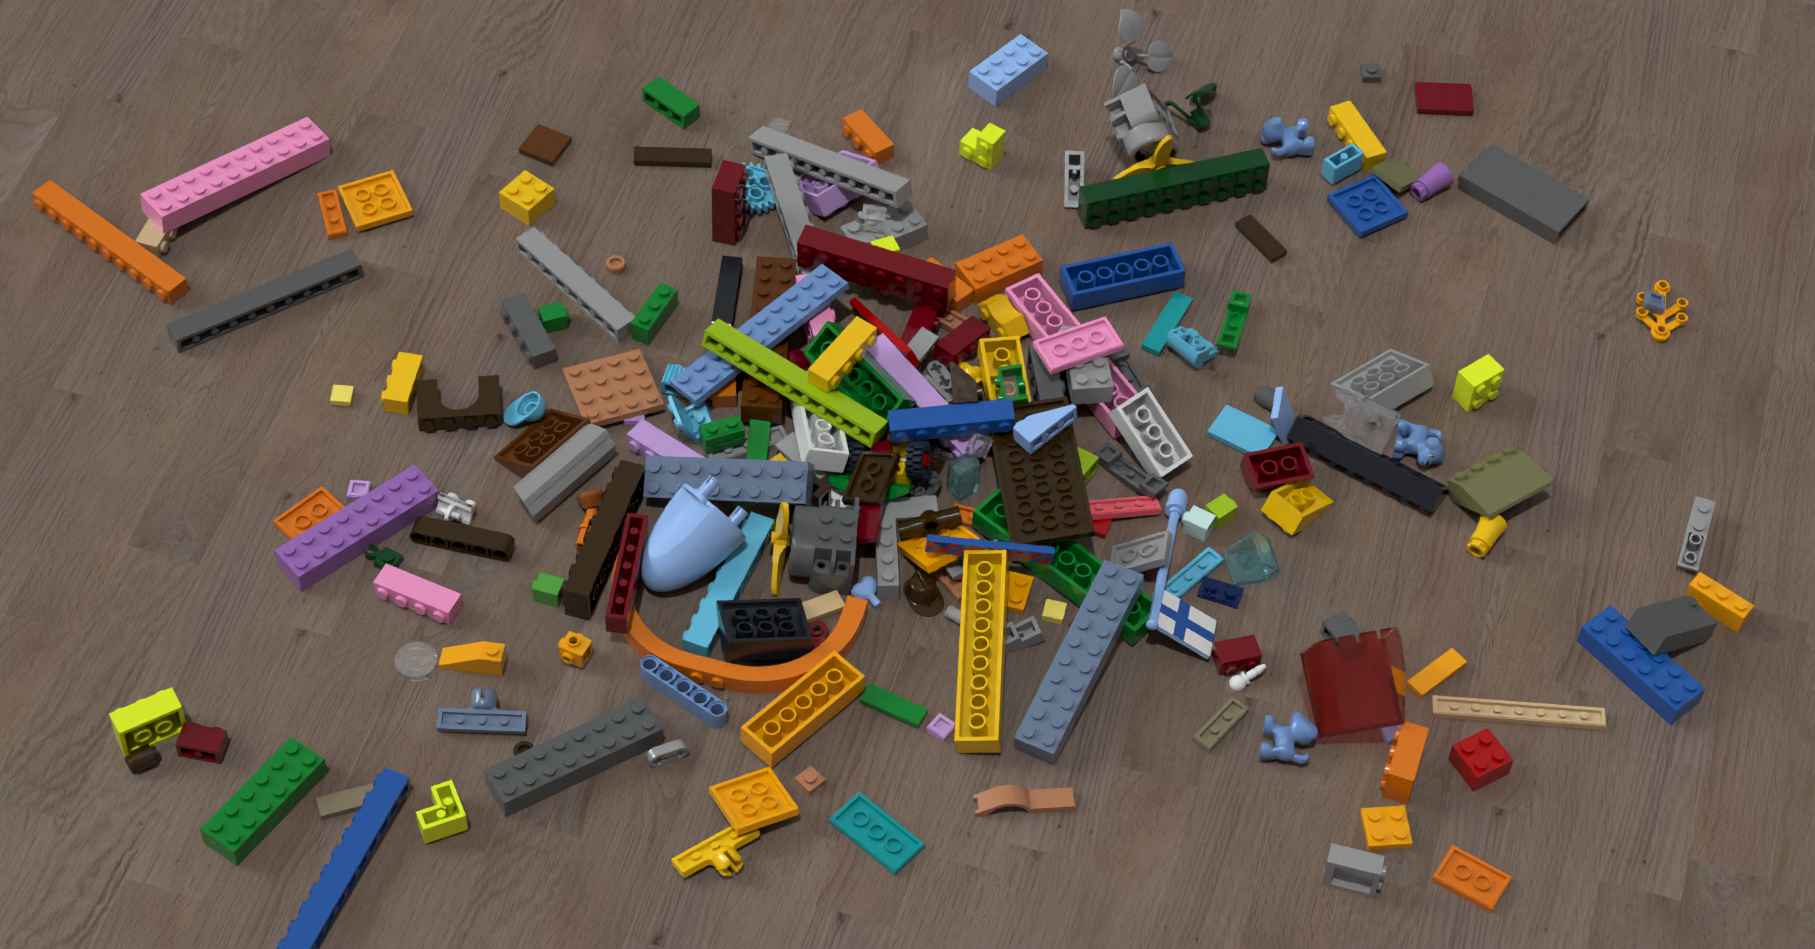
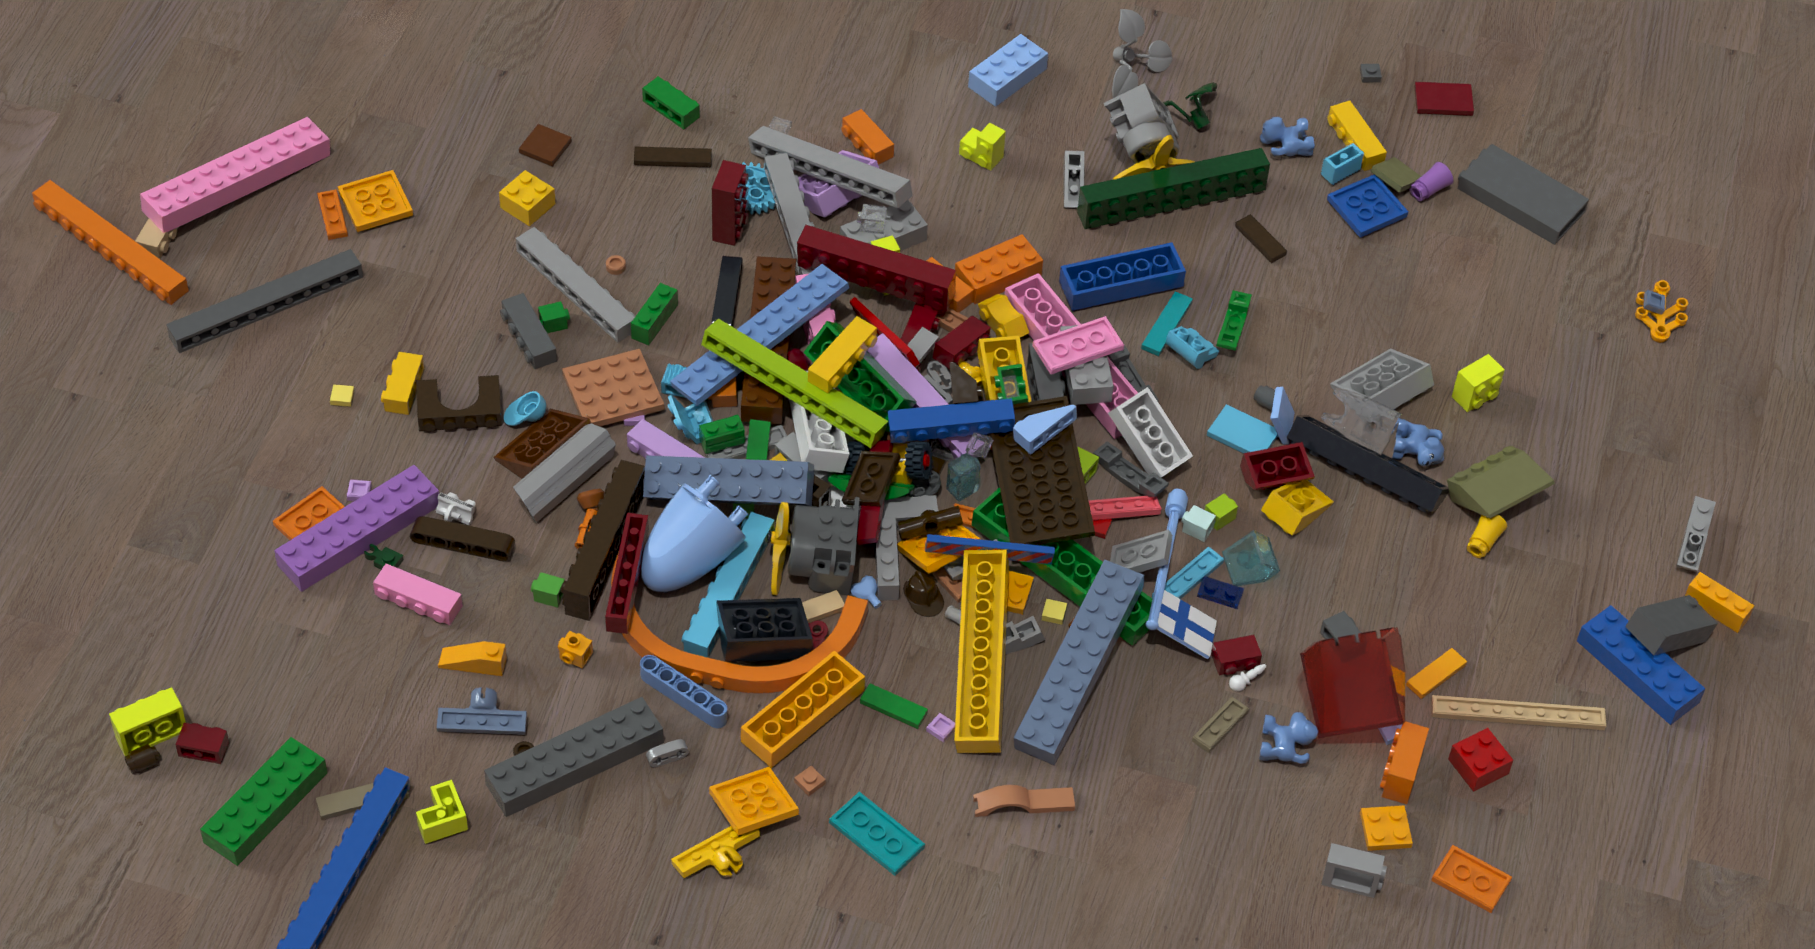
(416, 661): clear tile -> none

